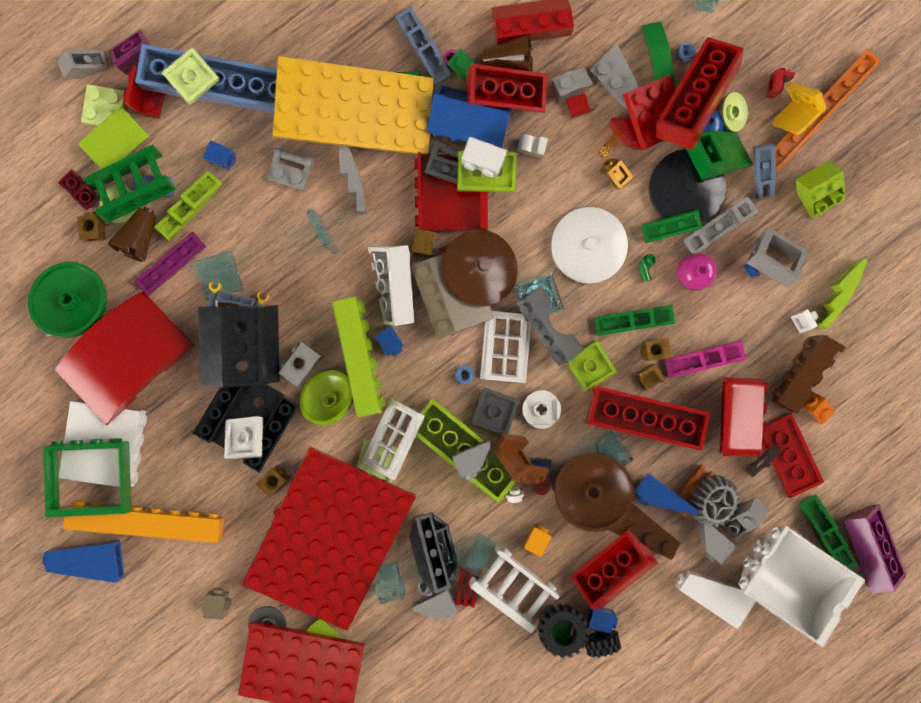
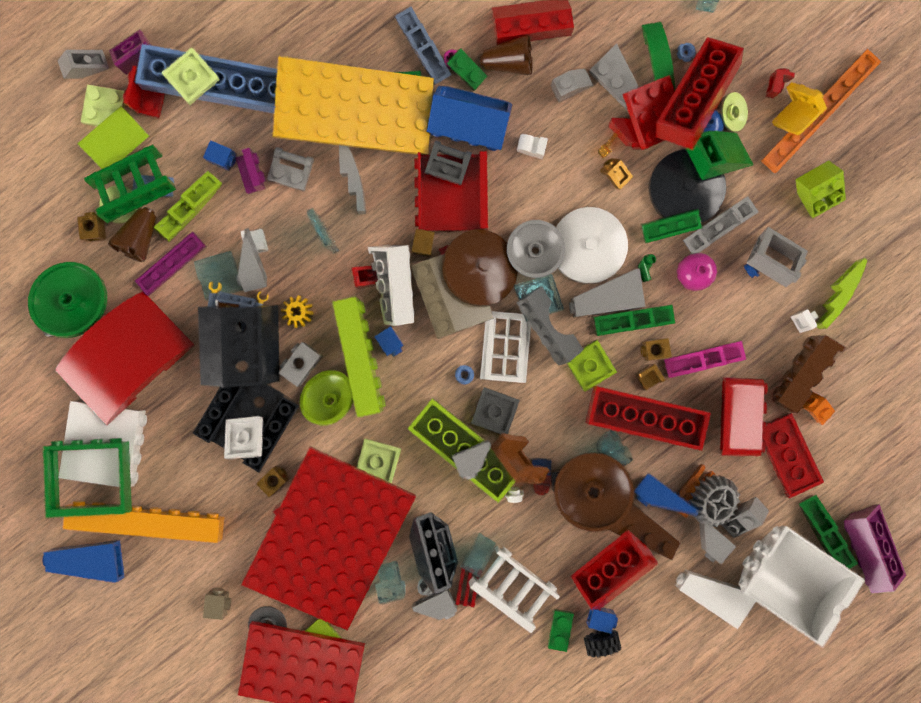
(79, 189): dark red slope -> none
(250, 173): none -> magenta bracket
(251, 270): none -> light grey slope
(259, 240): none -> white panel
(290, 311): none -> yellow gear
(364, 277): none -> red slope
(405, 444): white piece -> none
(476, 181): lime tile -> none
(483, 157): white brick -> none
(506, 88): red slope -> none
(537, 539): light orange brick -> none
(539, 235): none -> light grey dish
(549, 401): white plate -> none
(568, 646): black tyre -> none
(578, 105): red tile -> none
(613, 296): none -> light grey slope
(753, 469): clear smoke pin -> none
(764, 169): sand blue hinge -> none

